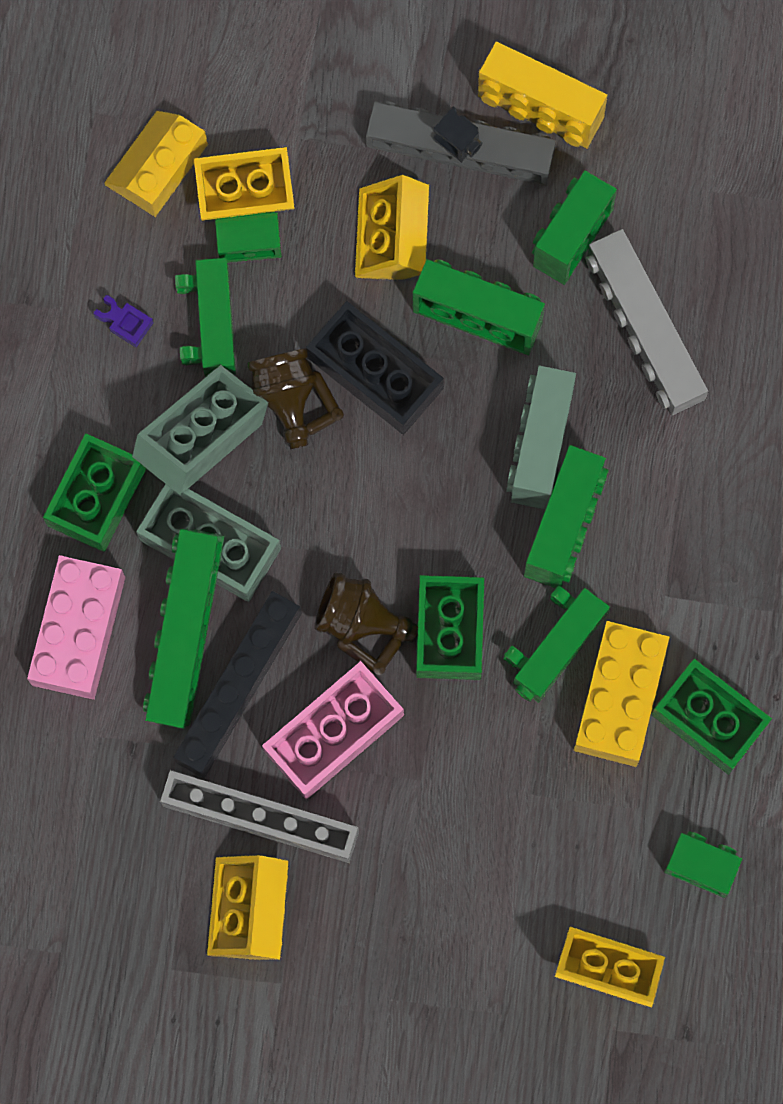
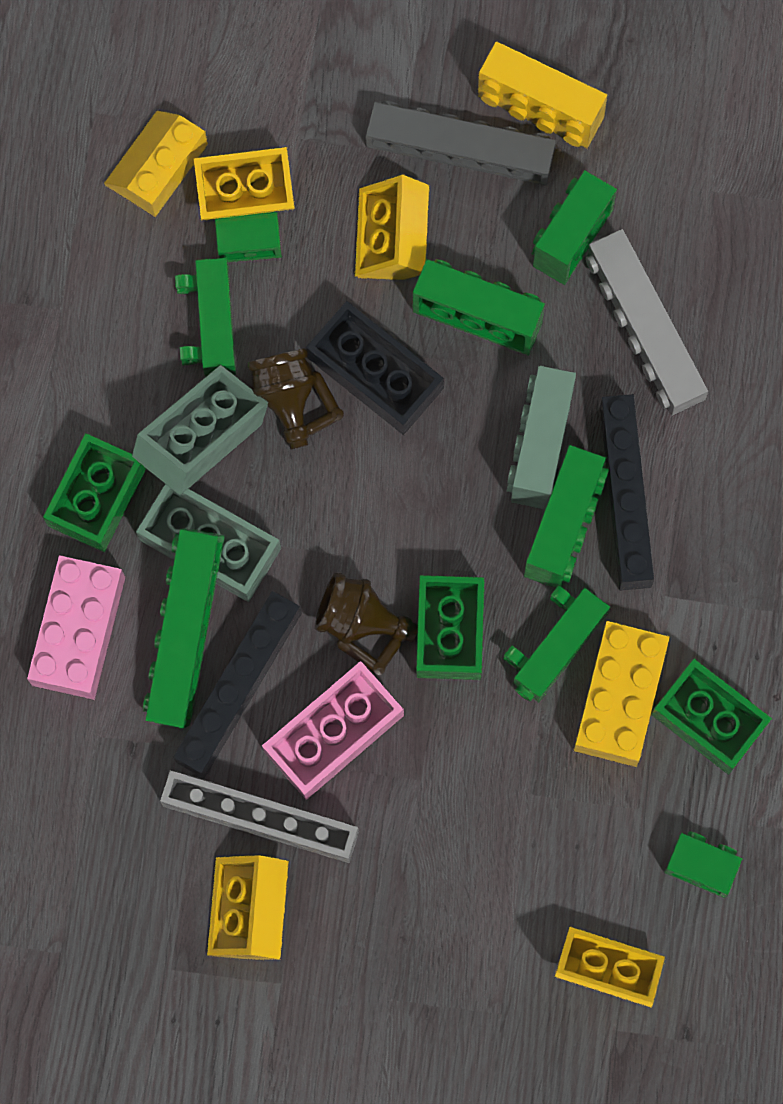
(126, 323): dark purple plate -> none
(457, 135): black window -> none
(626, 492): none -> black brick

